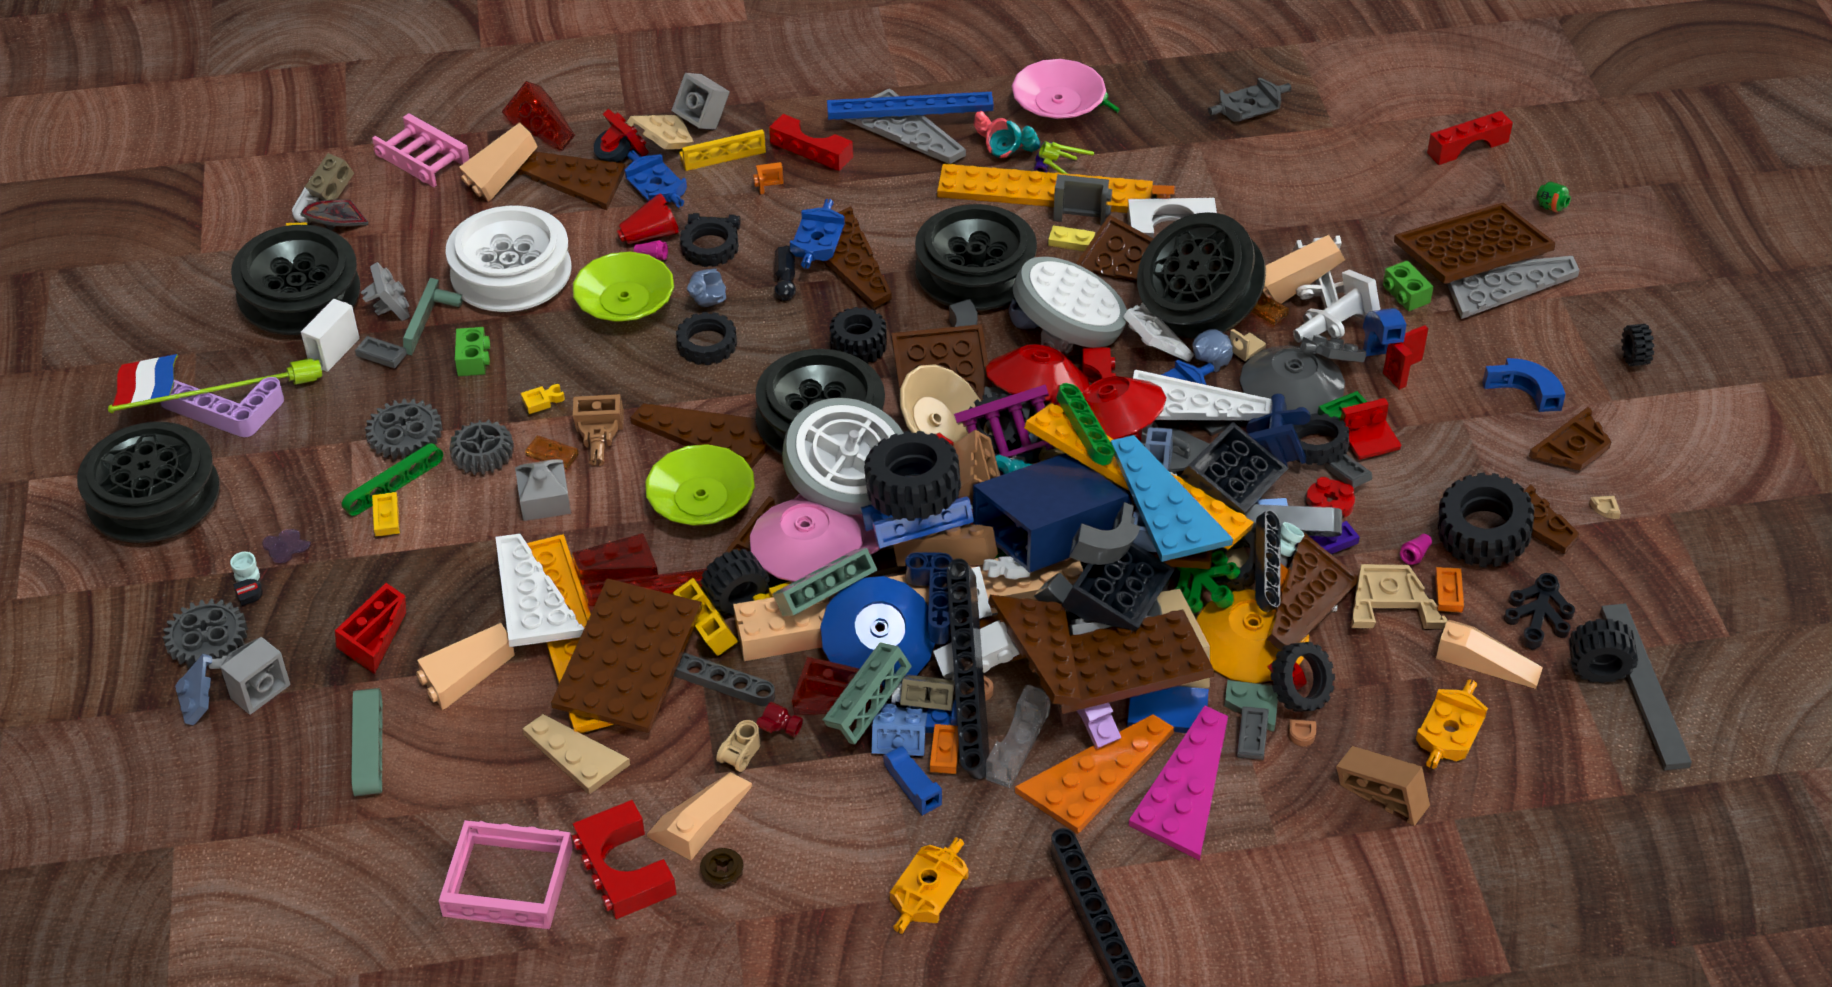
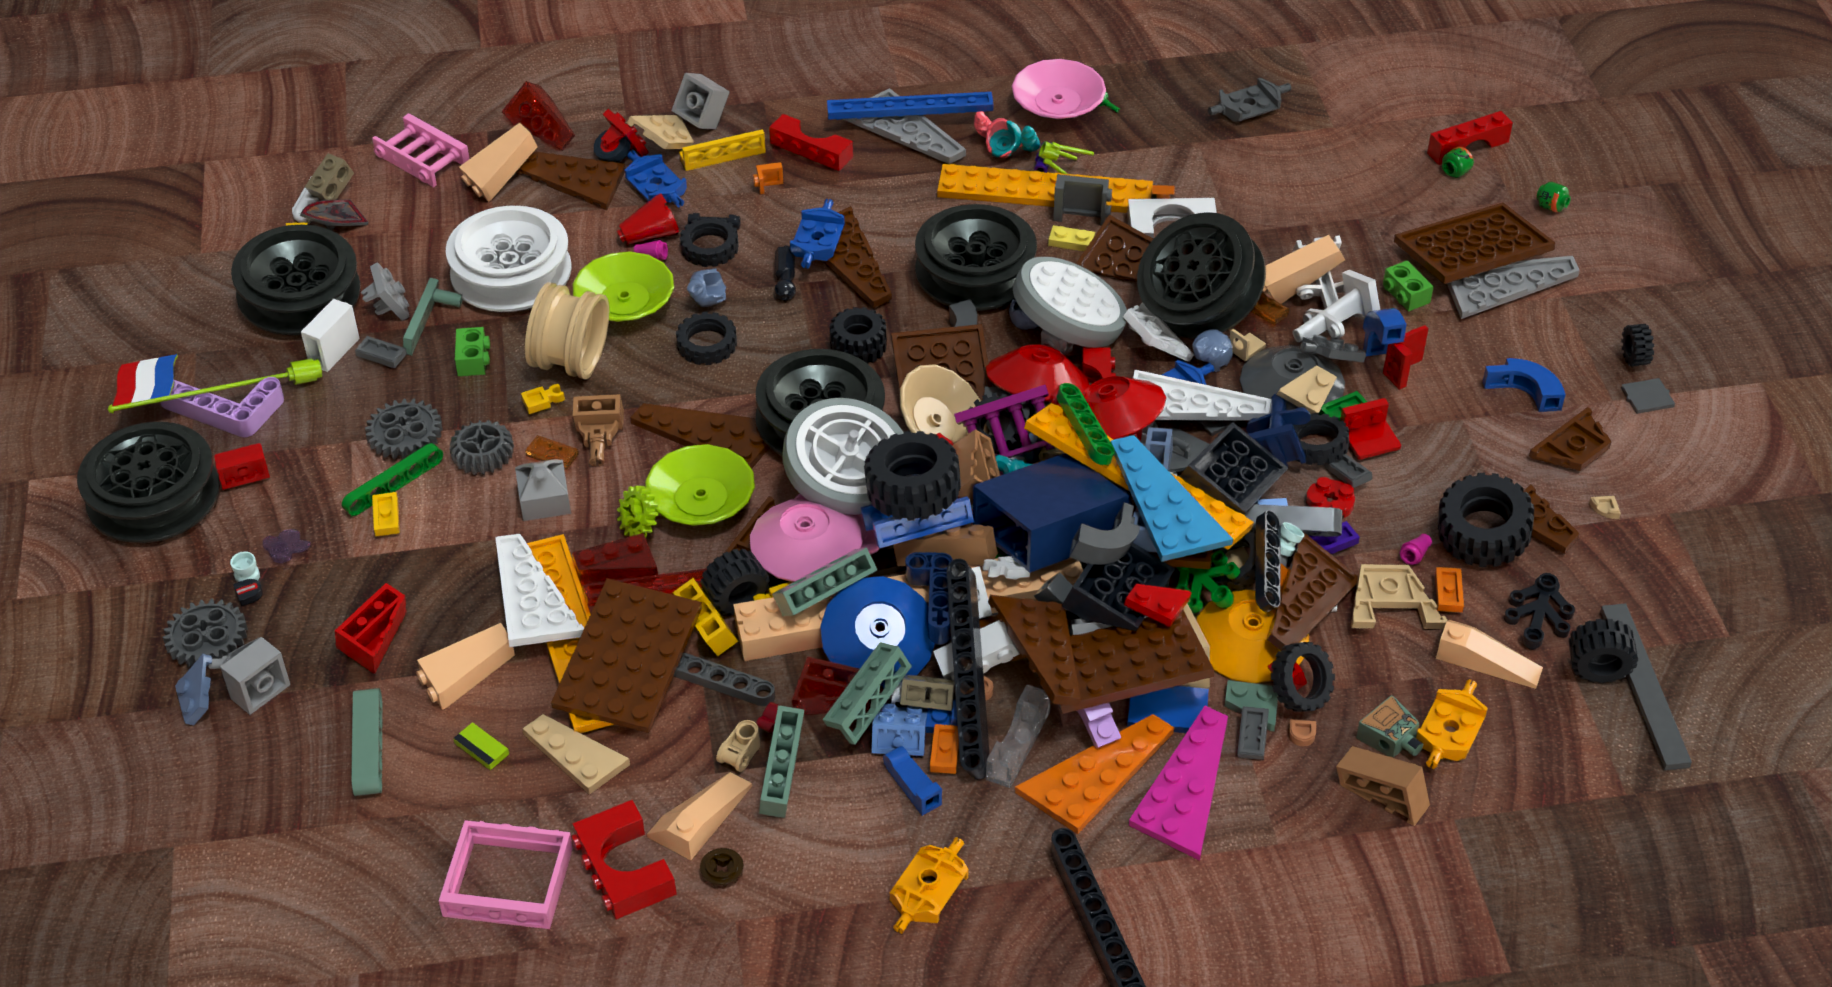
(241, 466): none -> red bracket
(481, 746): none -> lime tile
(567, 330): none -> tan wheel
(637, 511): none -> lime gear
(781, 761): none -> sand green brick
(1158, 602): none -> red wing
(1309, 389): none -> tan wing
(1390, 729): none -> torso
(1457, 162): none -> green head
(1648, 395): none -> dark grey piece

